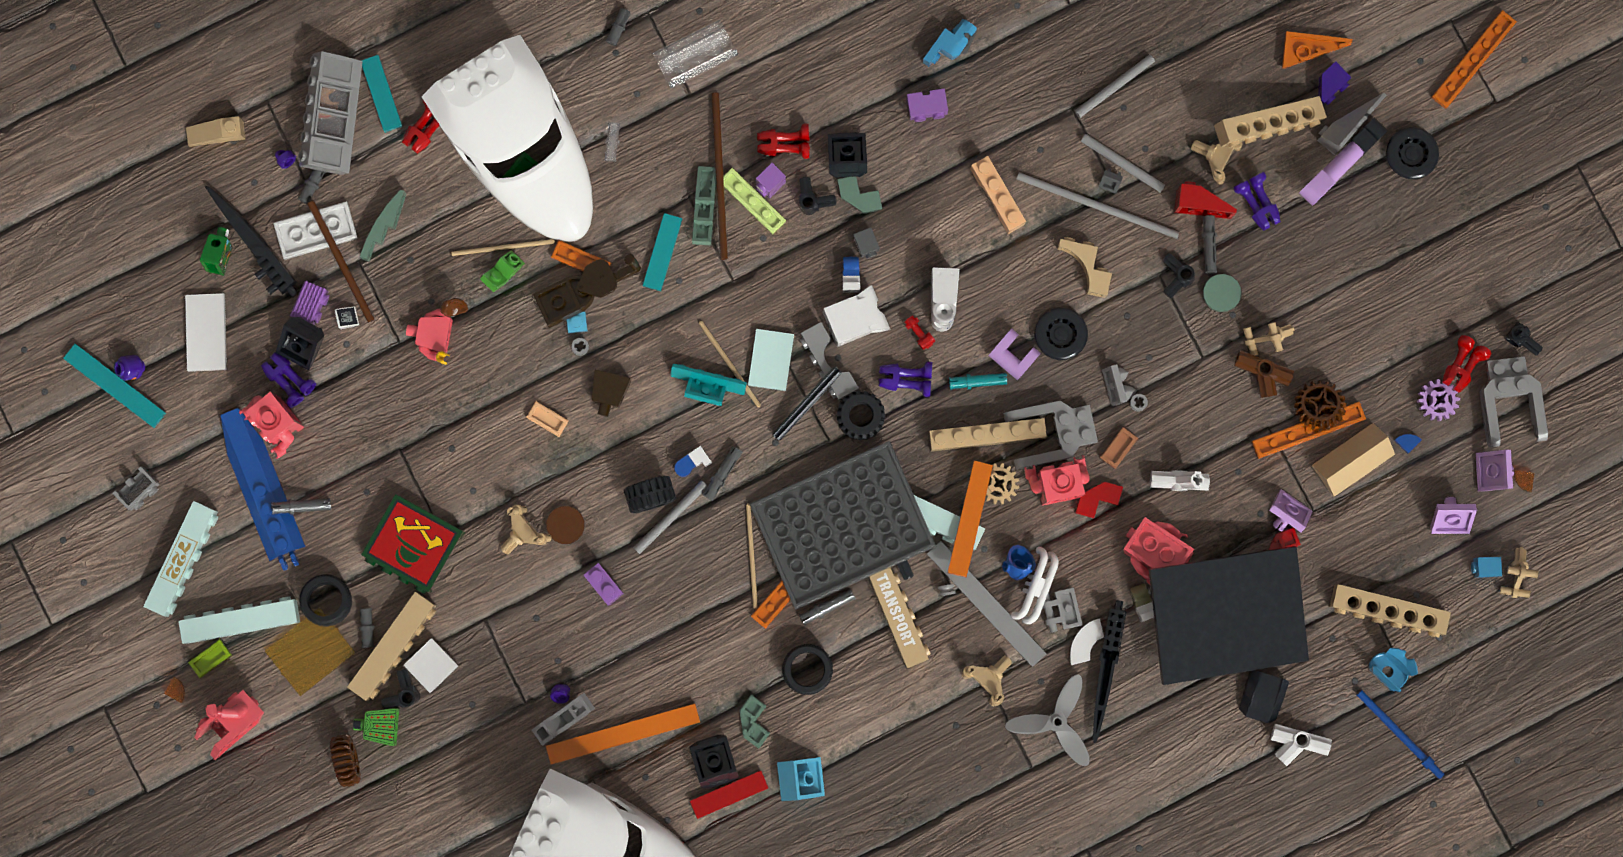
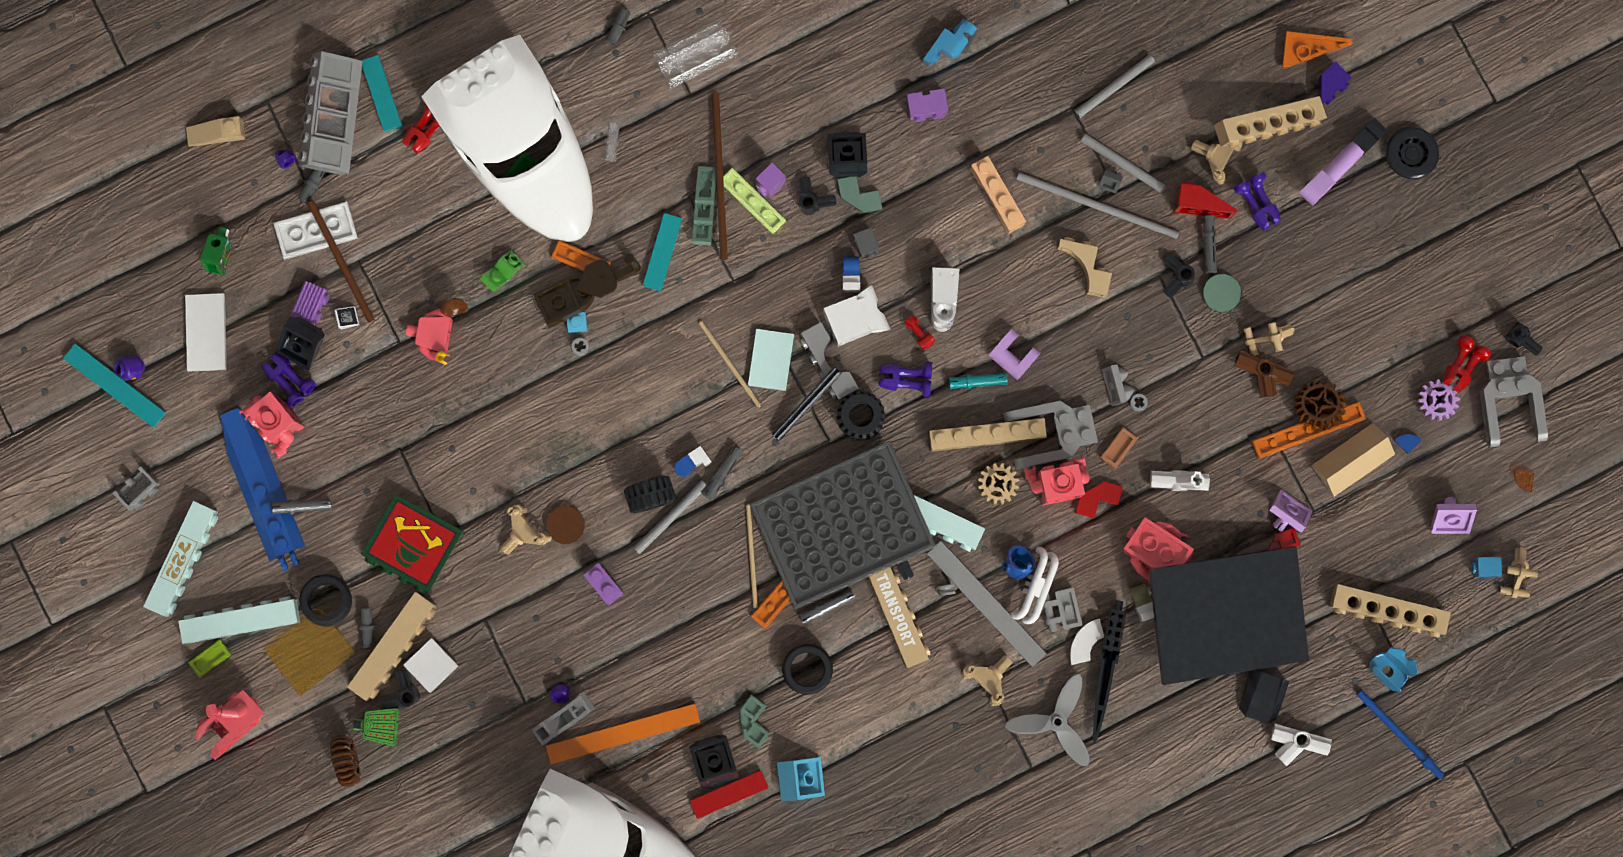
(176, 690): clear orange tile -> none
(267, 259): black piece -> none
(387, 219): sand green slope -> none
(502, 247): tan axle -> none
(547, 419): light nougat tile -> none
(609, 390): dark brown torso -> none
(707, 386): teal bracket -> none
(775, 137): red piece -> none
(970, 519): orange tile -> none
(1061, 333): black wheel -> none
(1342, 130): light grey wedge -> none
(1474, 59): orange tile -> none
(1494, 470): lavender tile -> none

